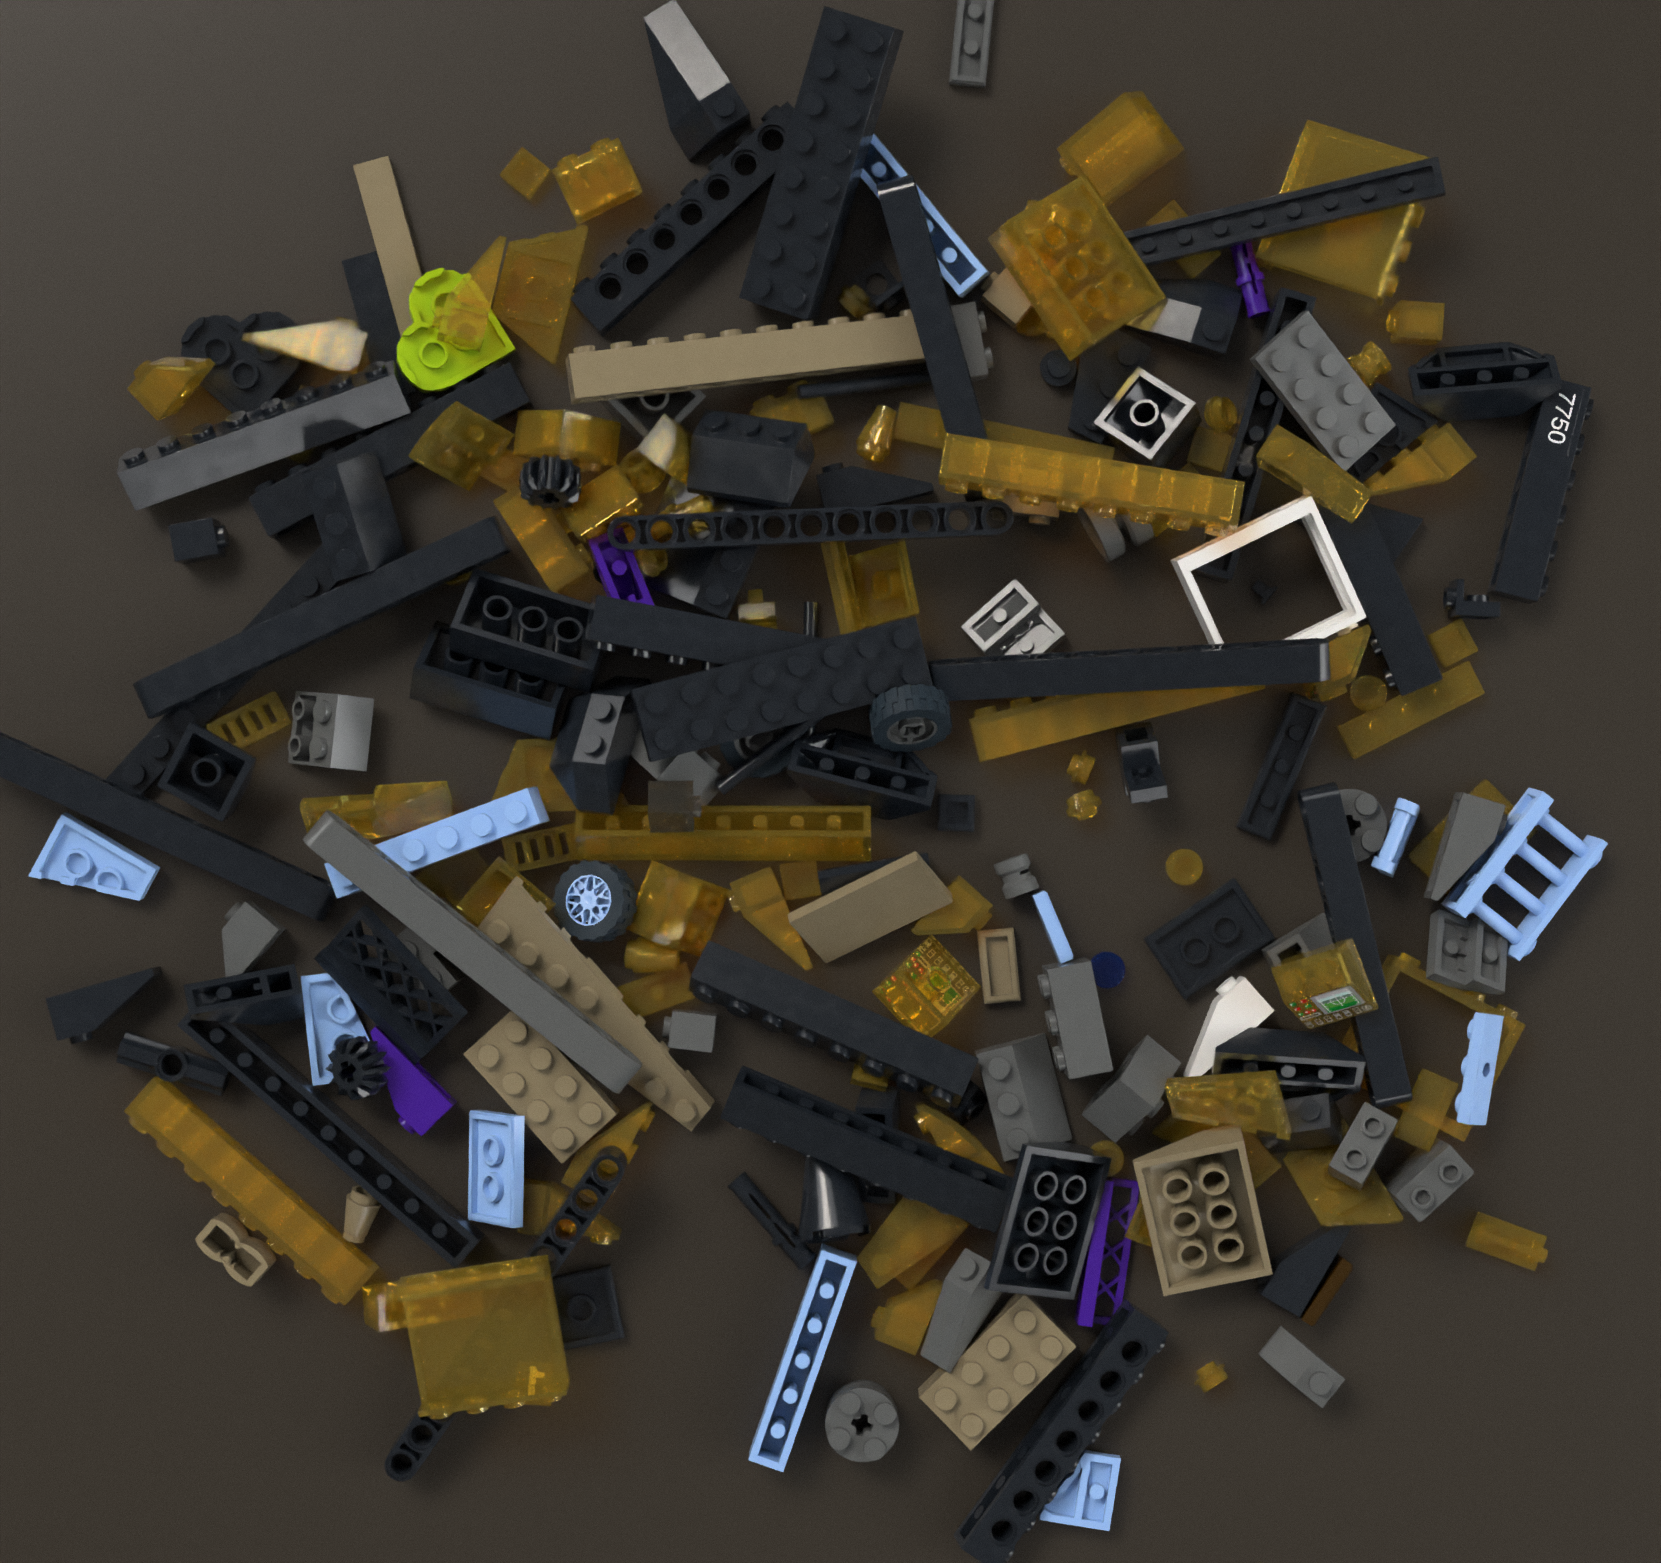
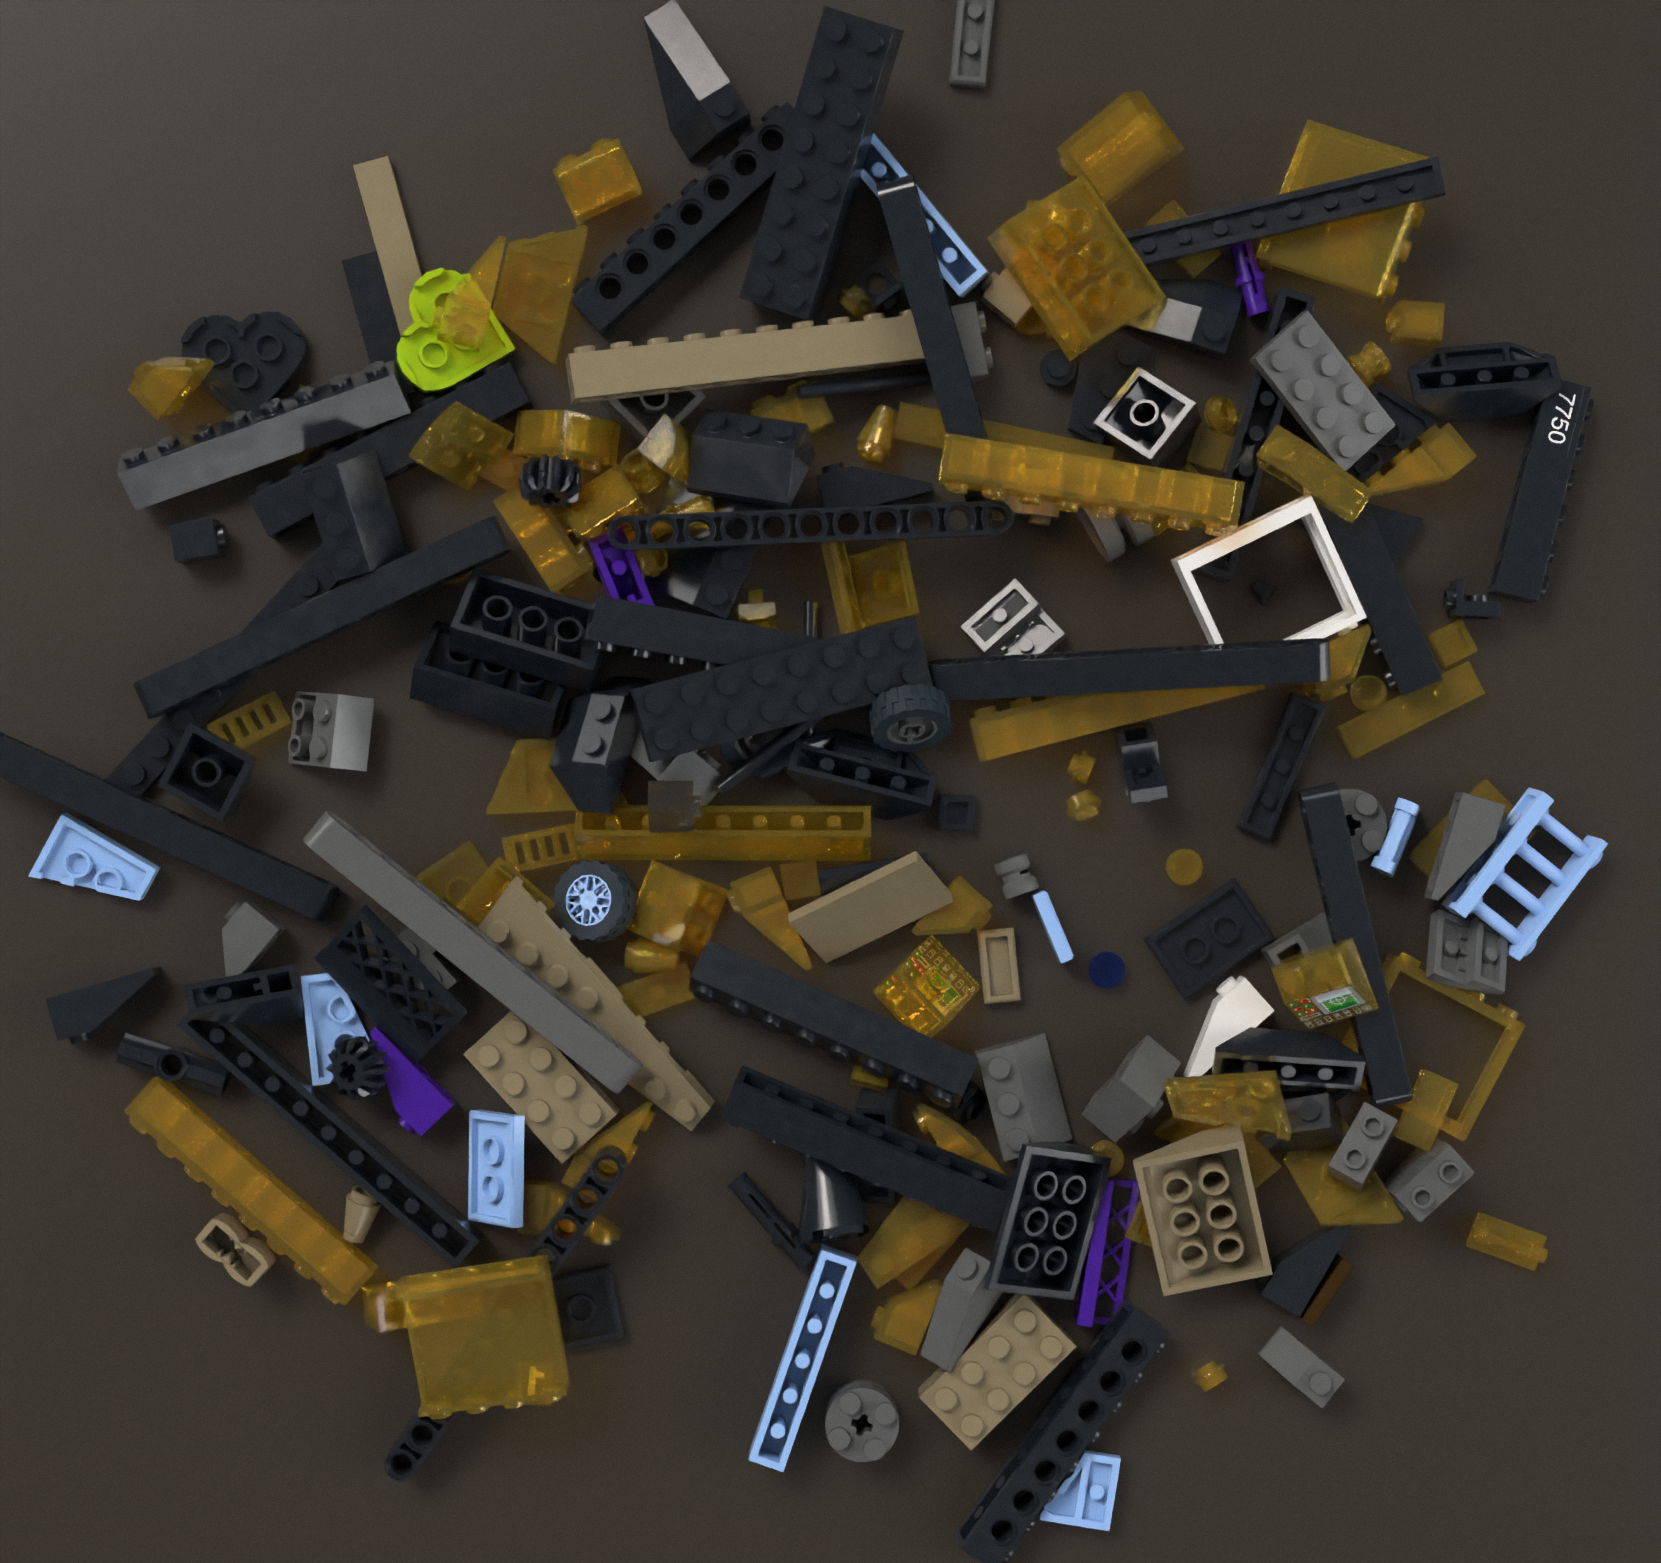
(325, 344): clear yellow slope -> none
(386, 811): clear yellow slope -> none
(456, 834): light blue brick -> none
(525, 173): clear yellow tile -> none
(690, 1030): dark grey brick -> none
(1075, 1018): dark grey brick -> none
(1479, 1068): light blue tile -> none

